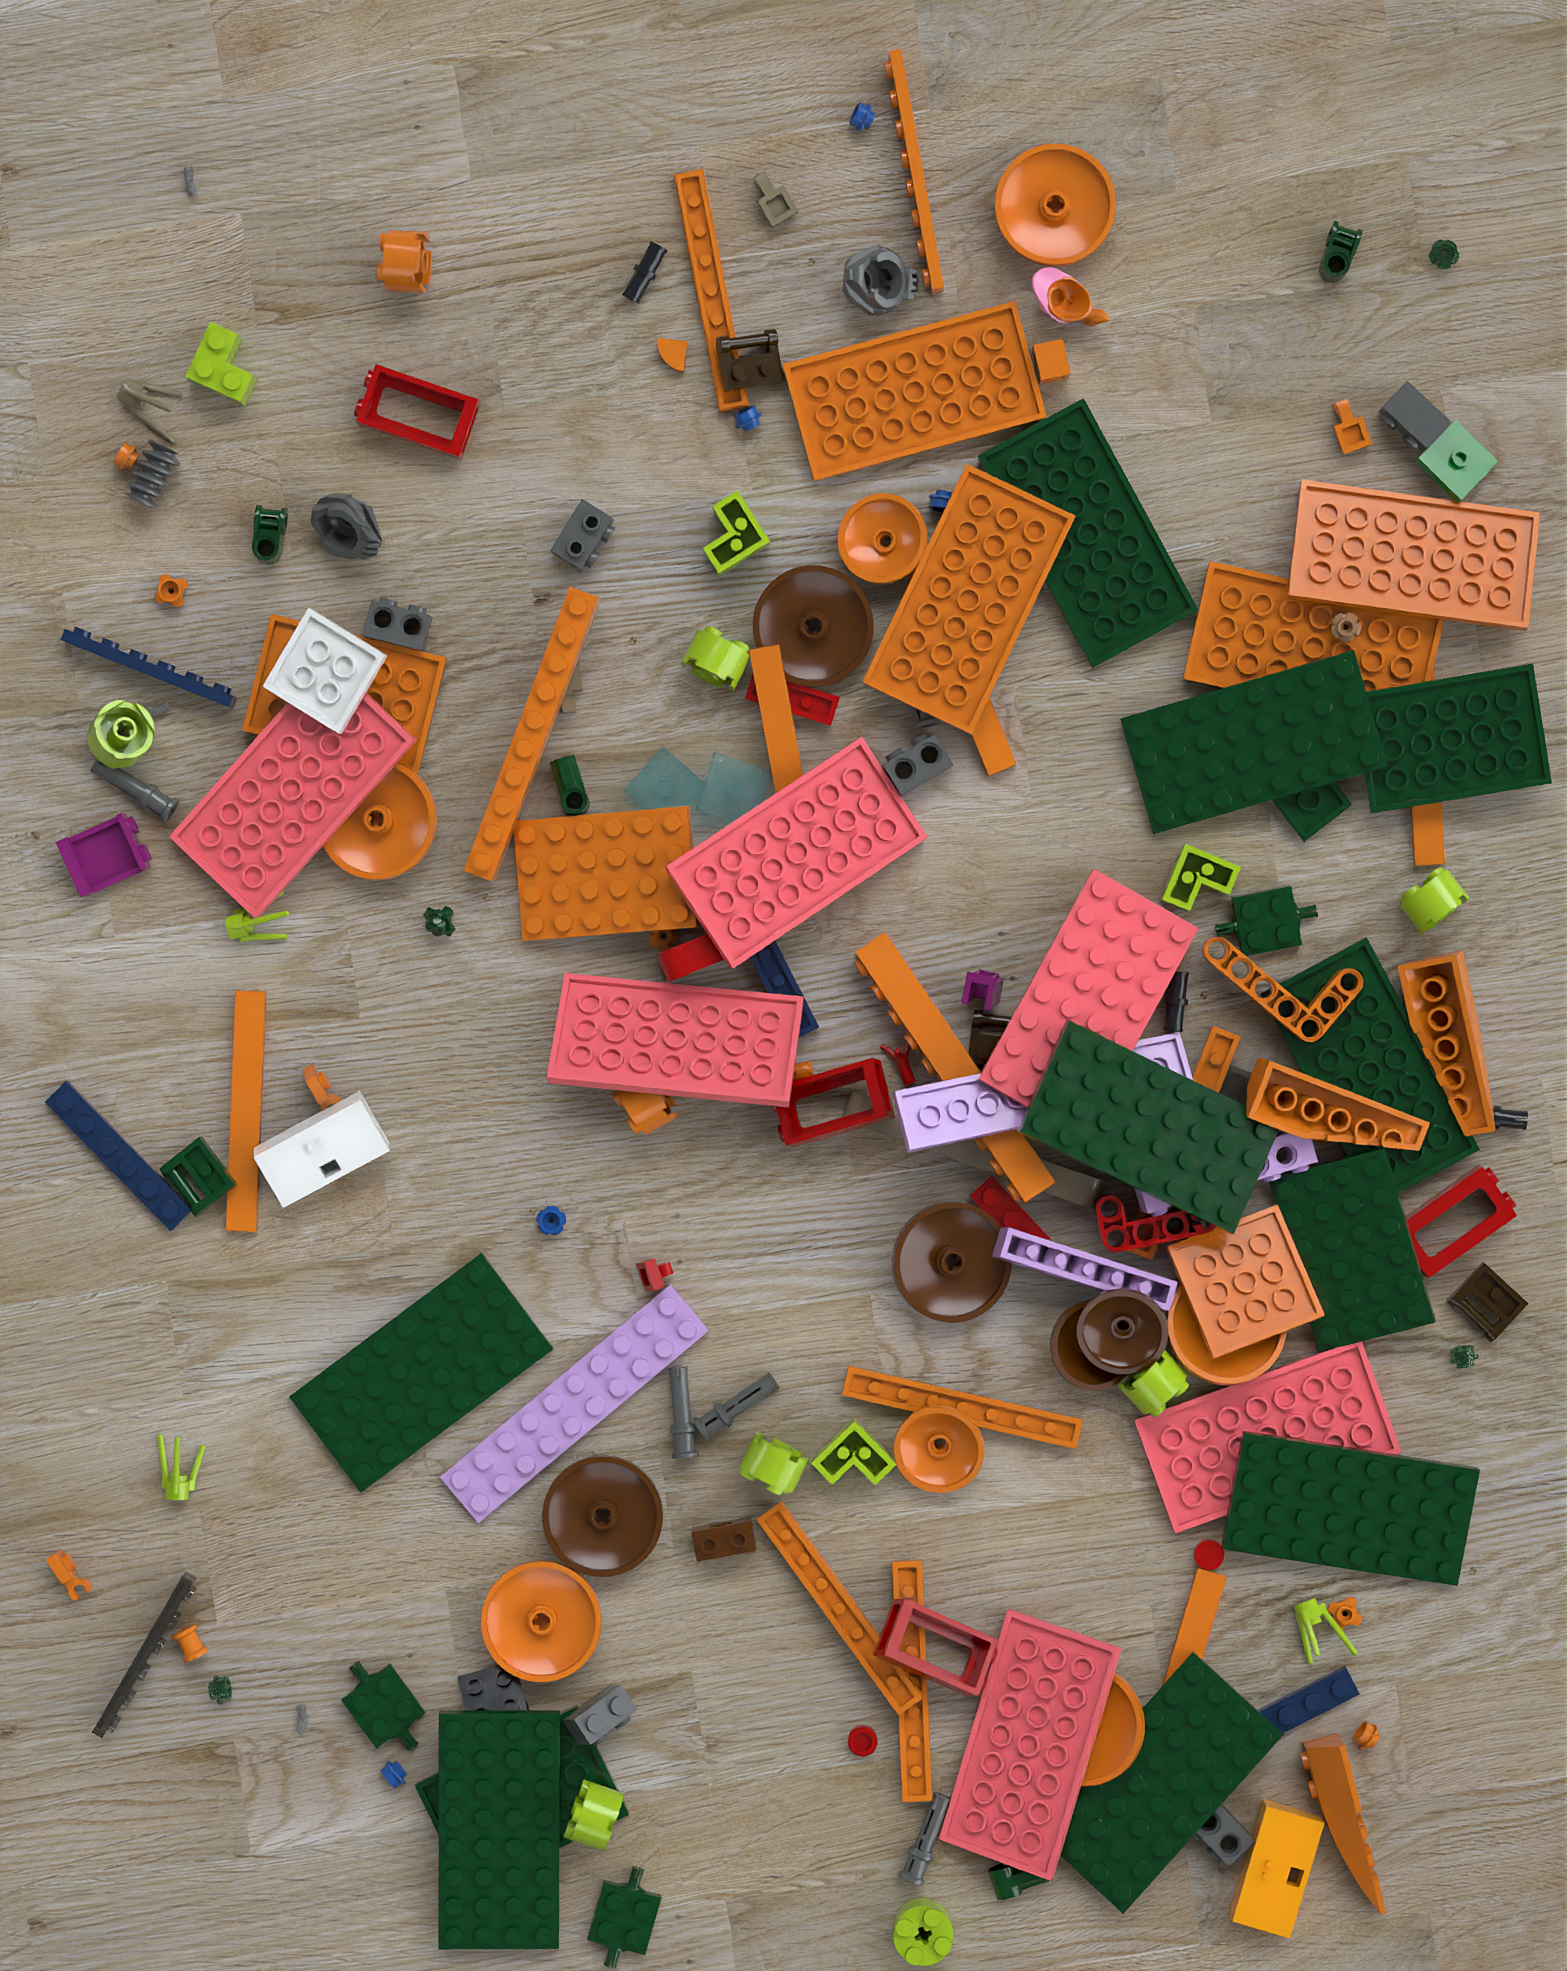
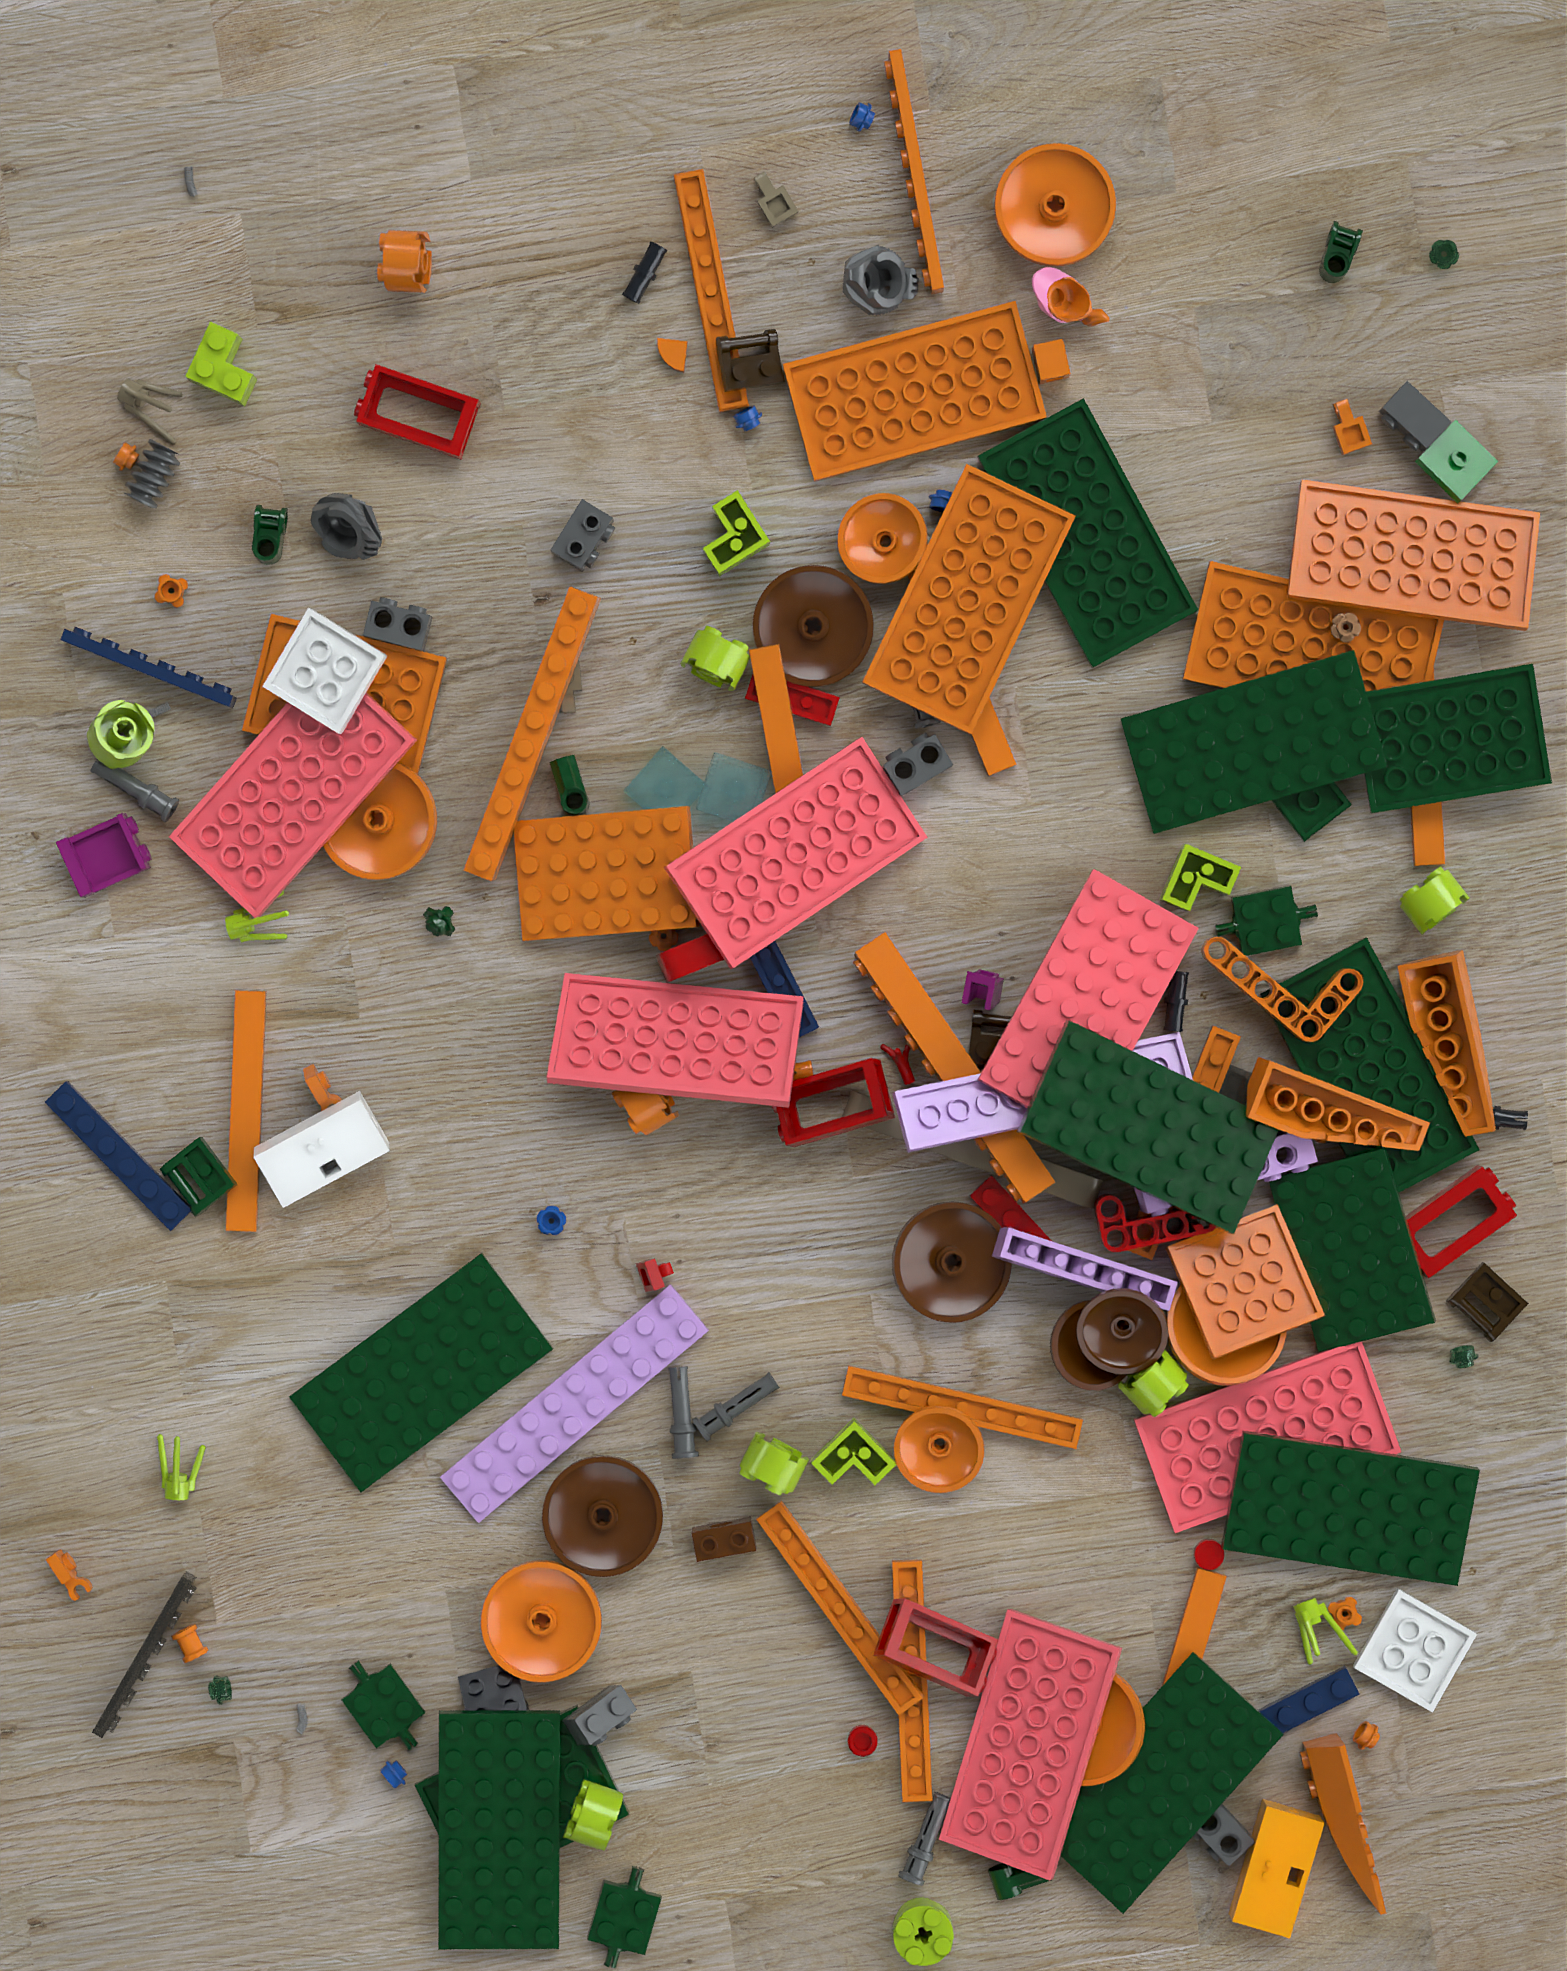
(1414, 1650): none -> white plate

